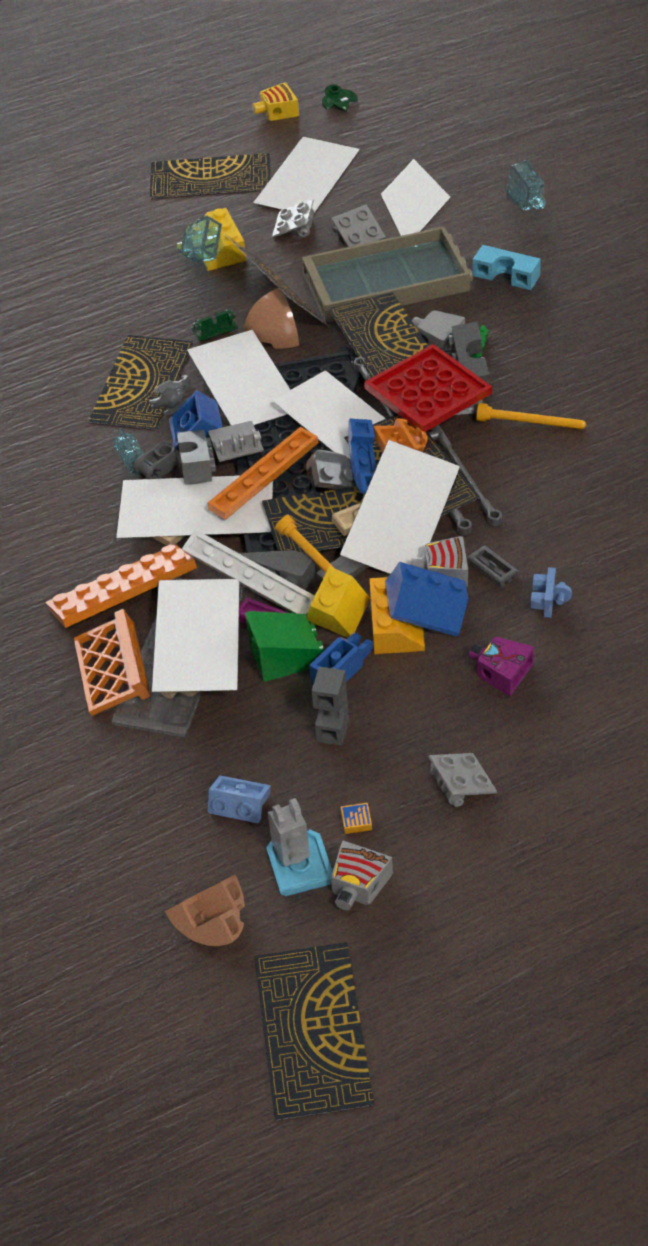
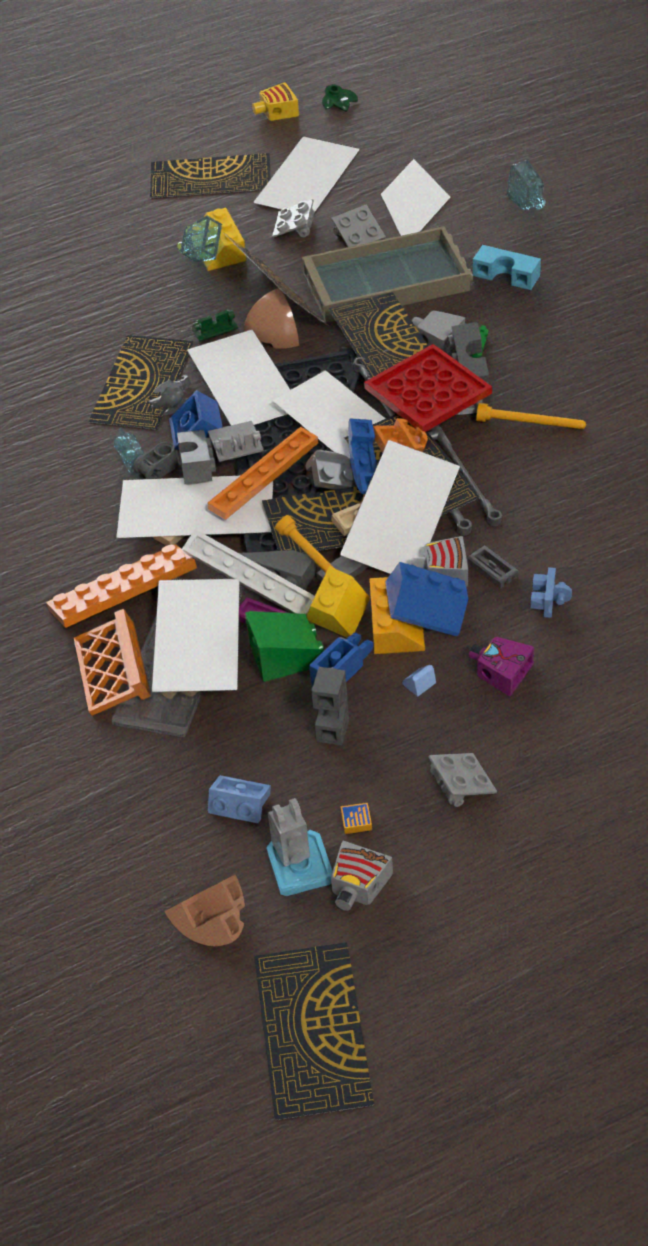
(420, 680): none -> light blue slope

